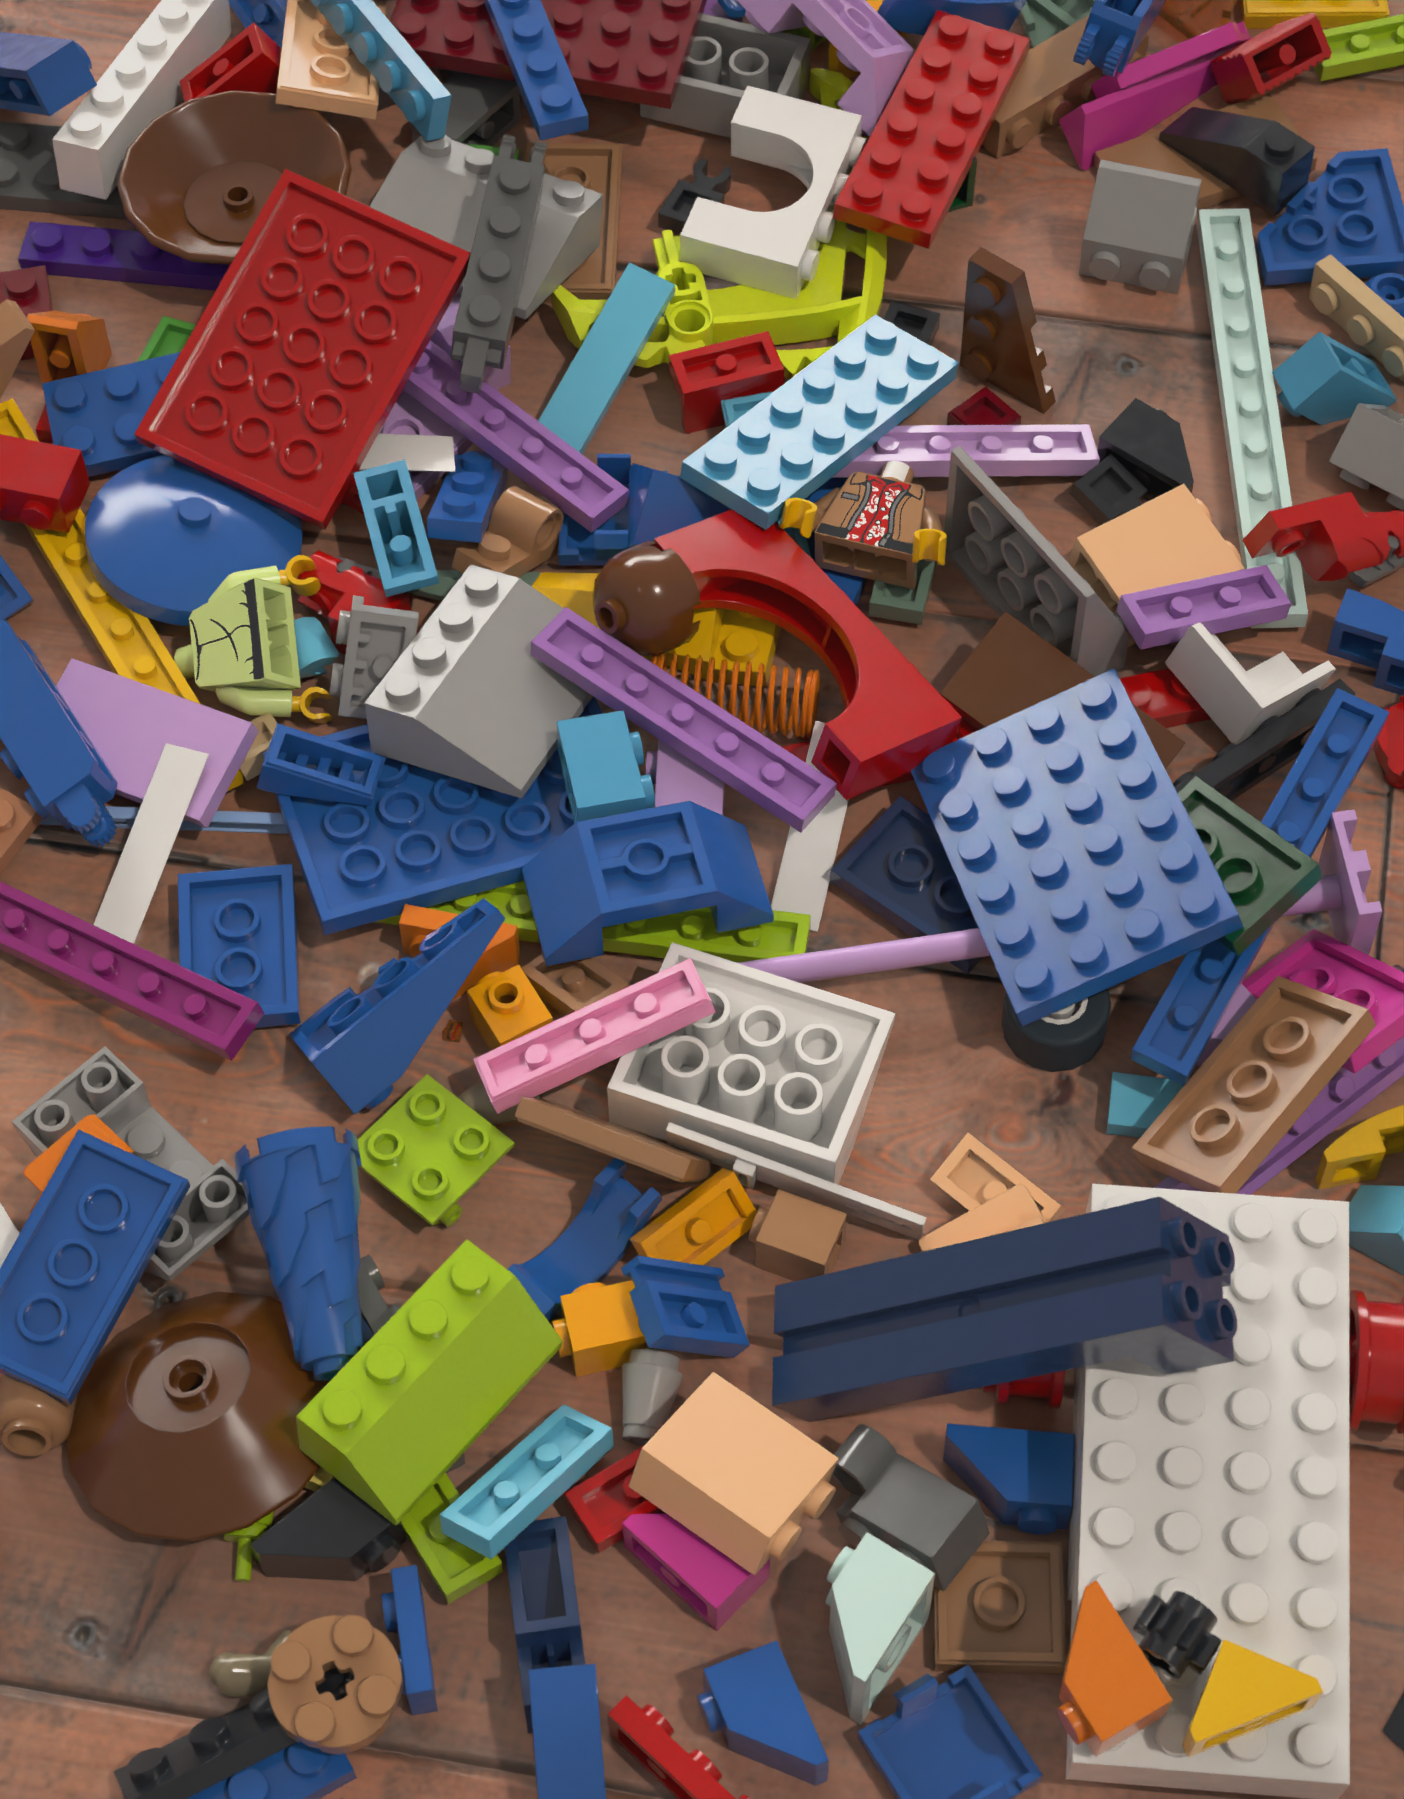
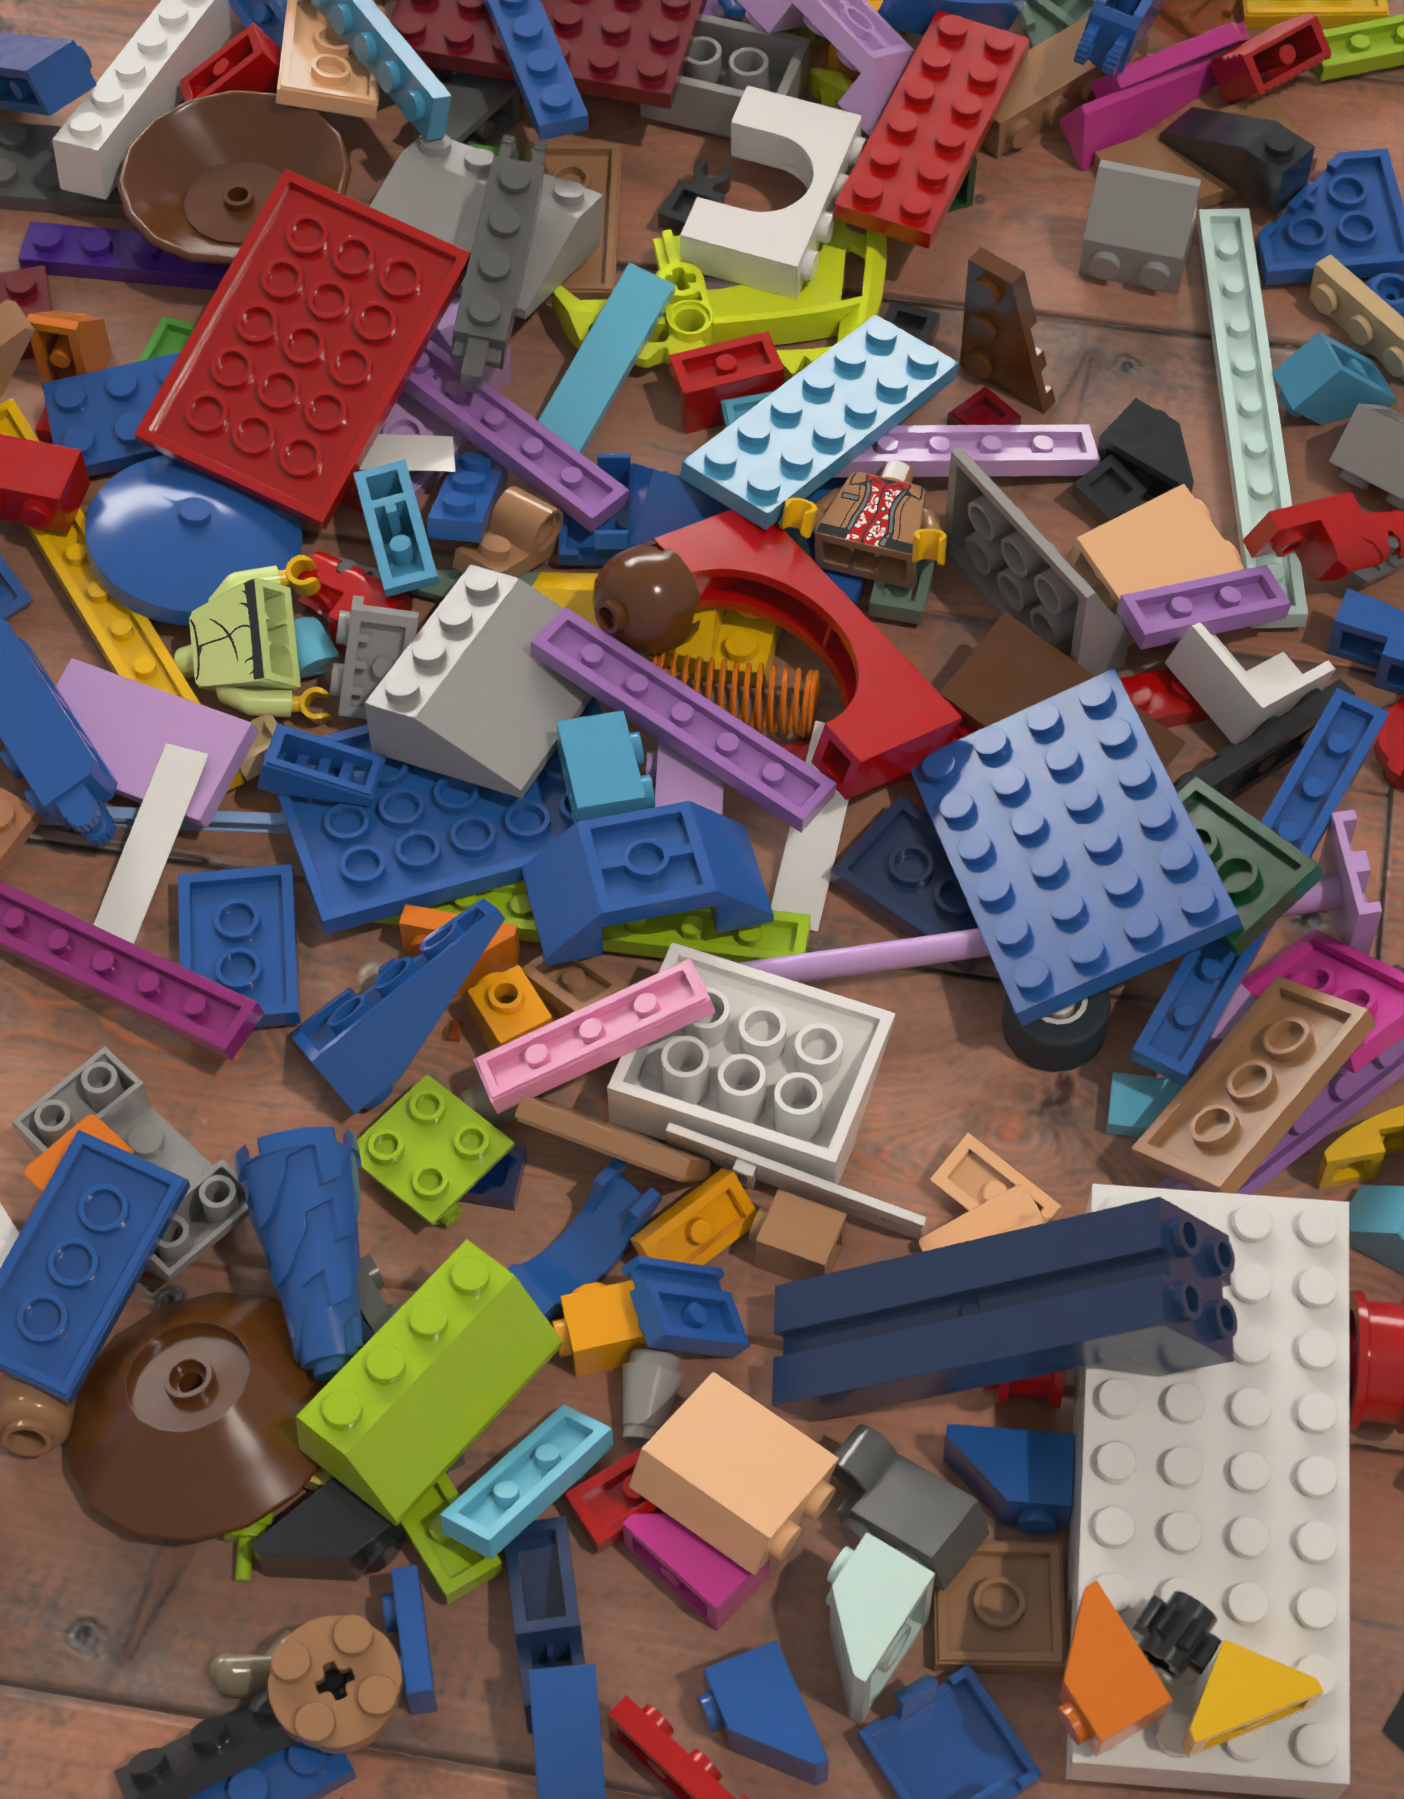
(501, 1183): none -> clear blue tile

